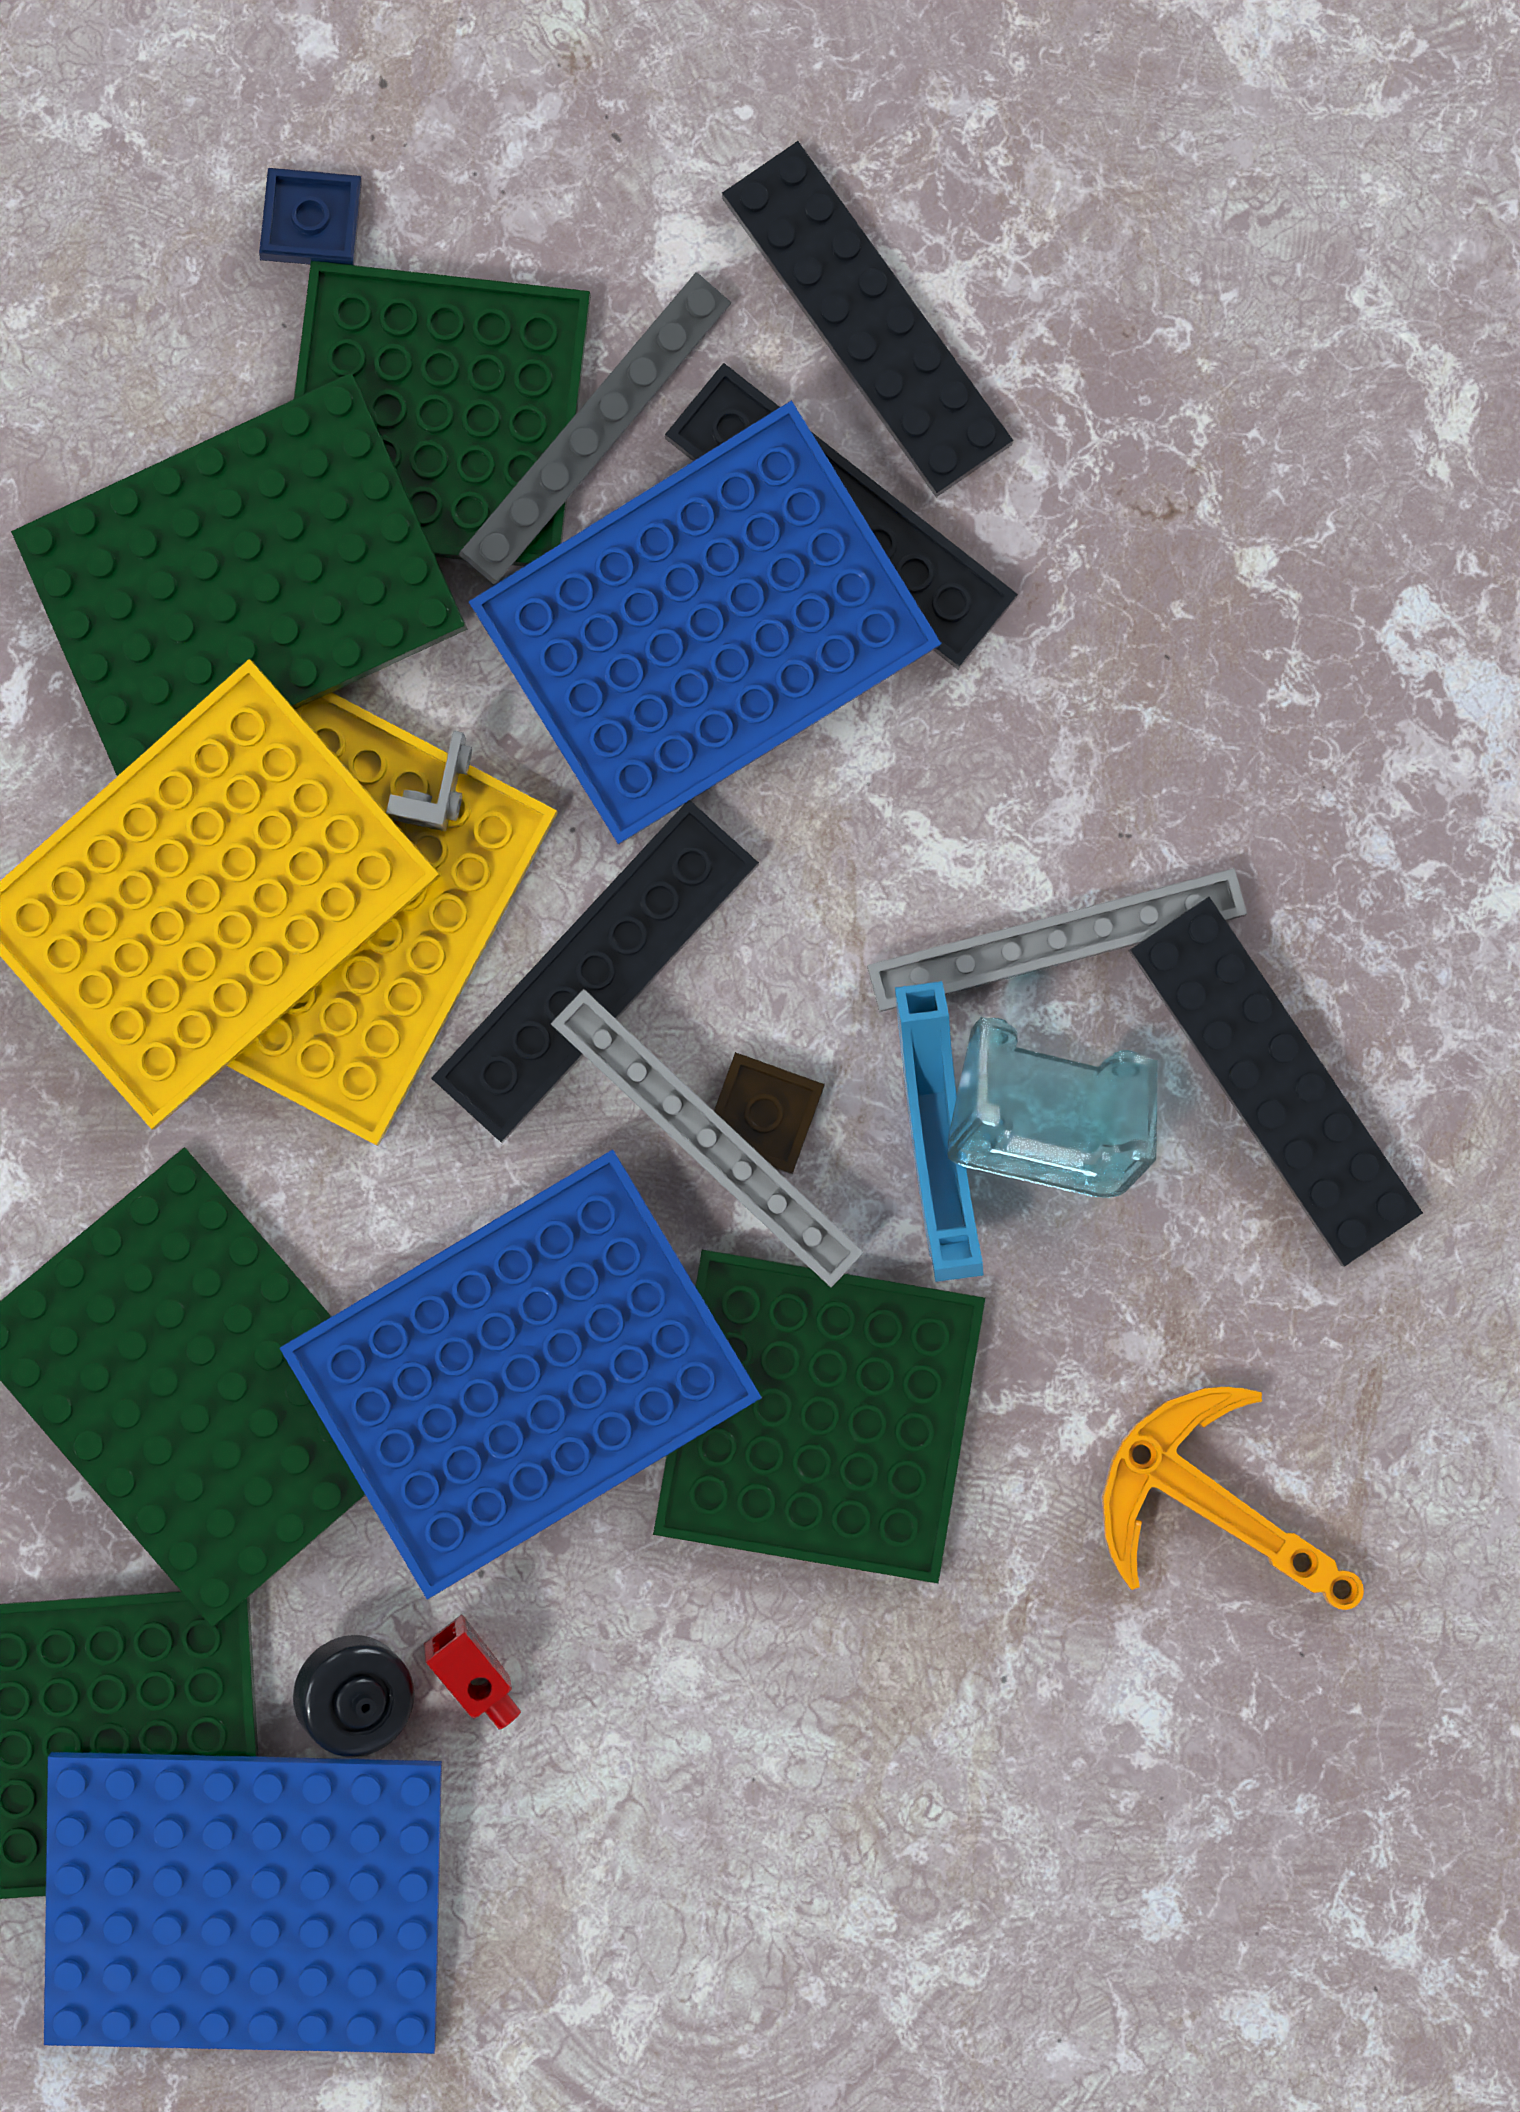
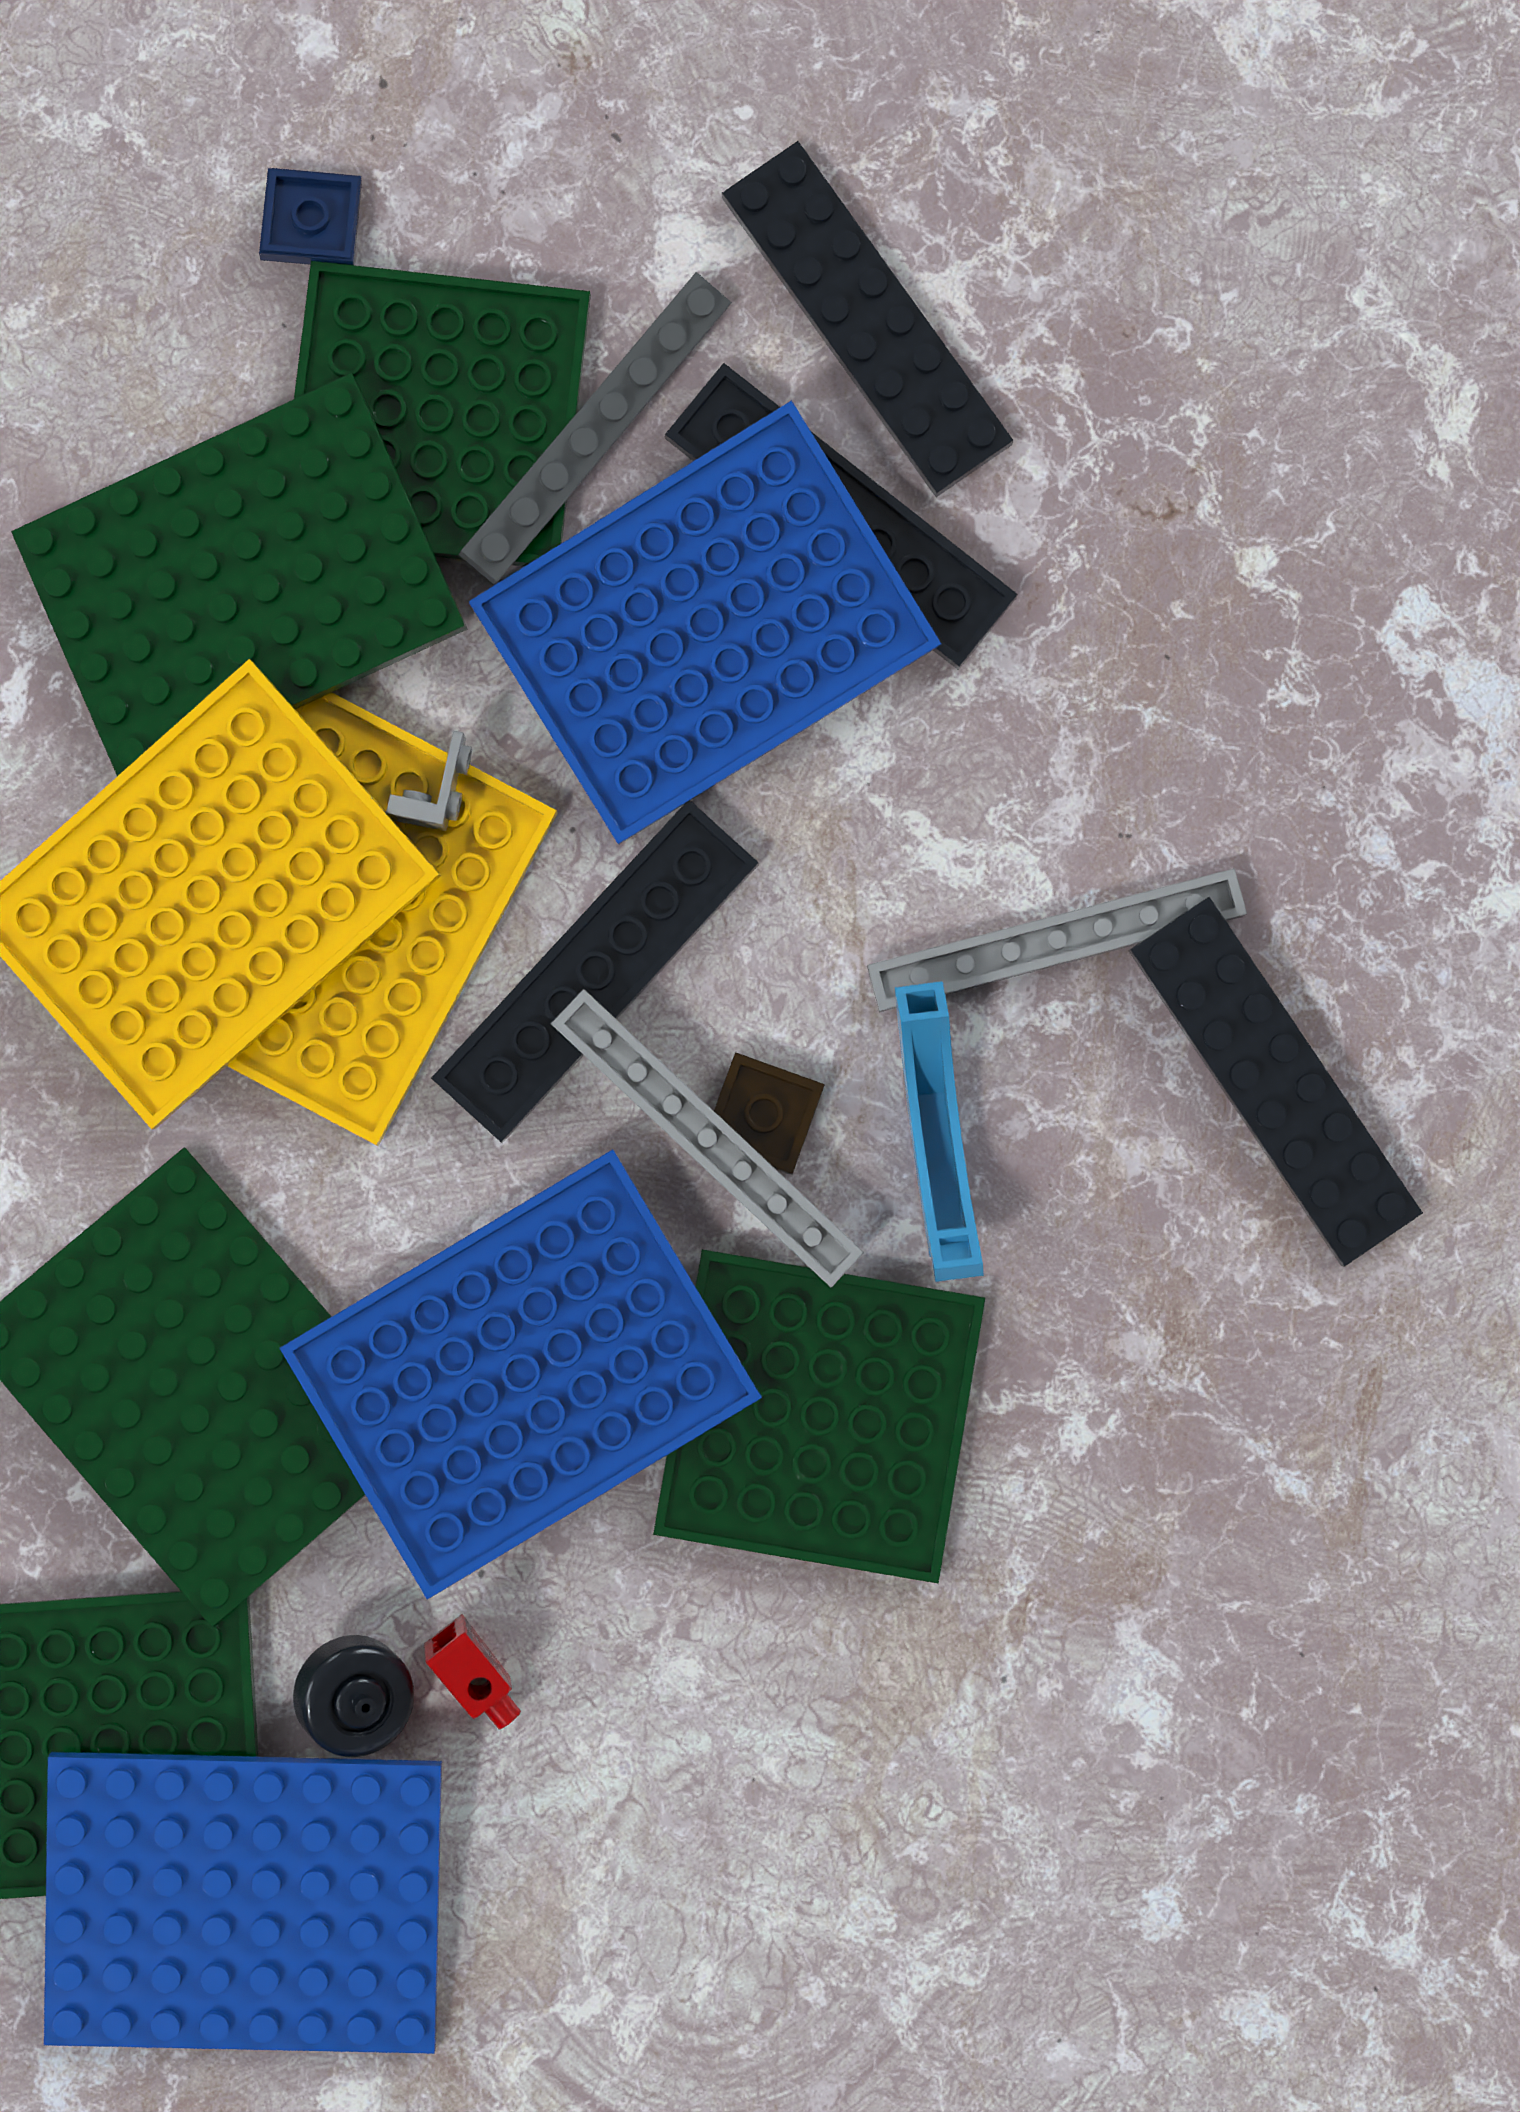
(1053, 1115): clear light blue windscreen -> none
(1170, 1473): light orange piece -> none

